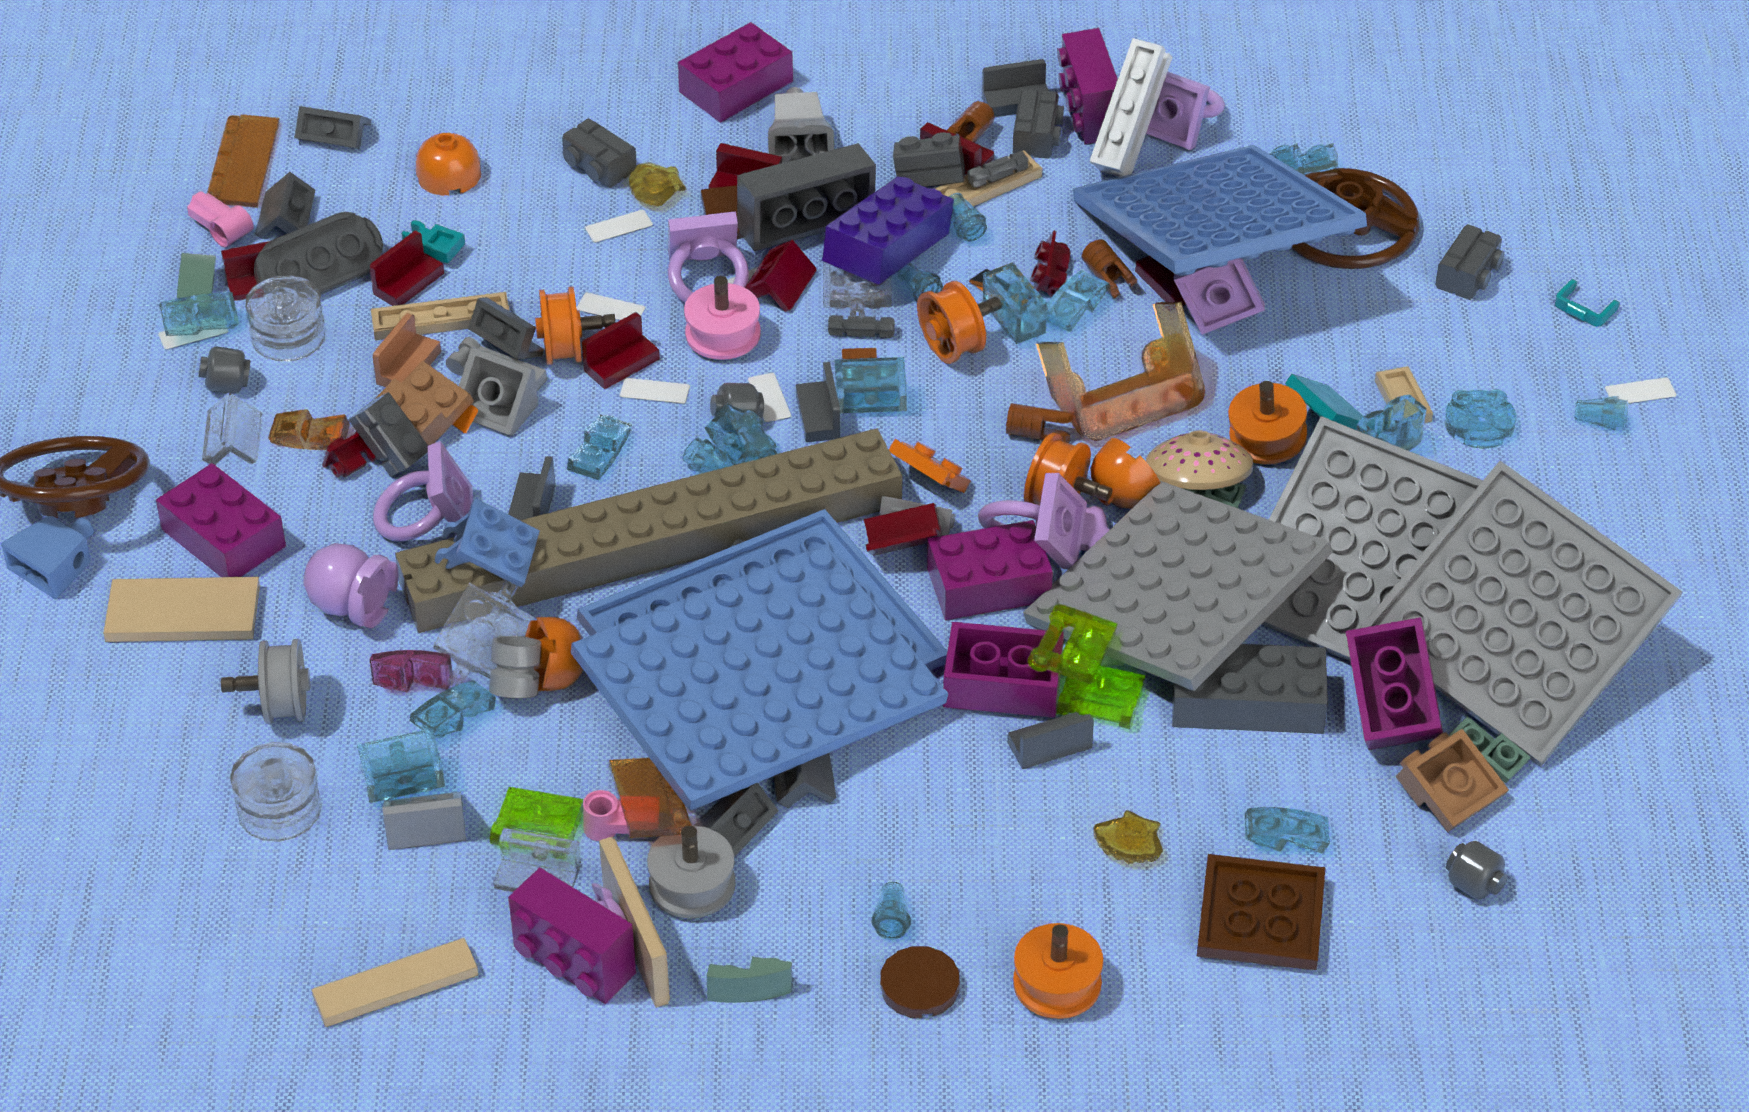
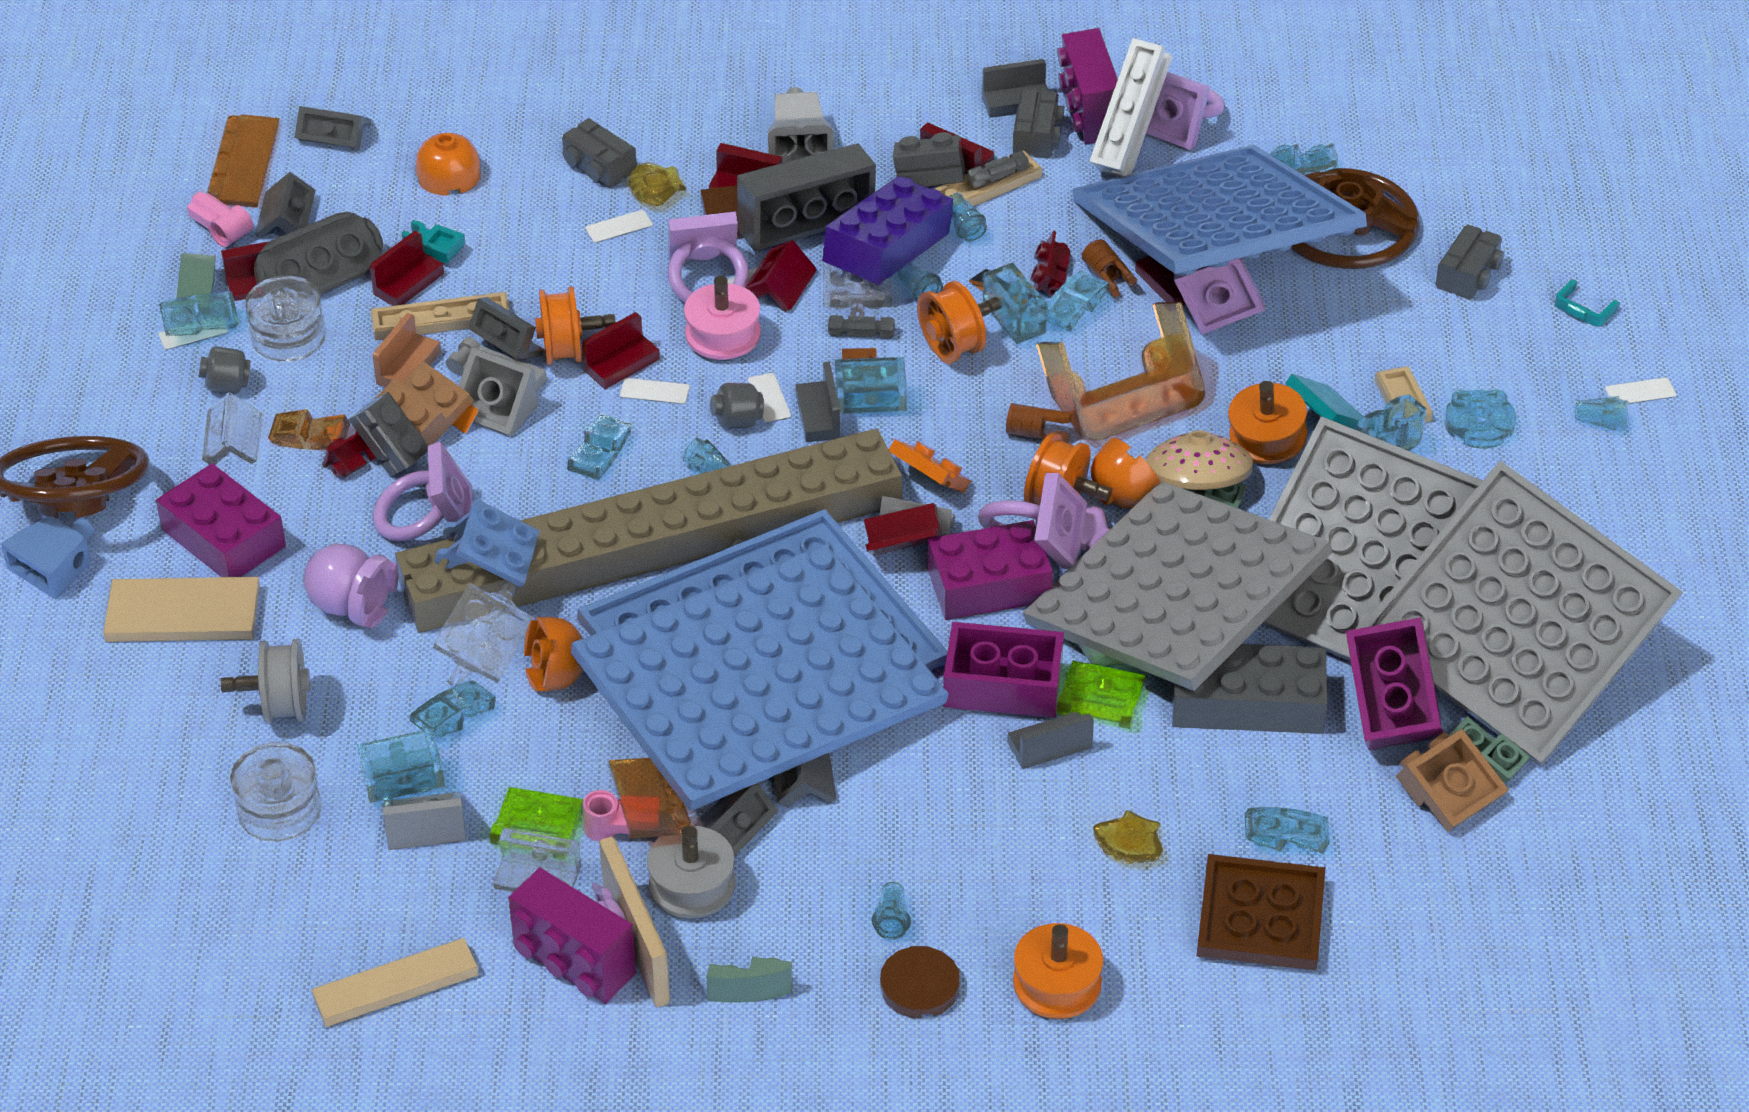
(403, 667): clear pink slope -> none
(515, 667): light grey wheel -> none
(534, 492): dark grey panel -> none
(604, 305): white sticker -> none
(735, 72): magenta brick -> none
(739, 436): clear light blue brick -> none
(973, 121): dark orange hinge -> none
(1083, 649): clear neon green plate -> none
(1476, 869): dark grey head -> none

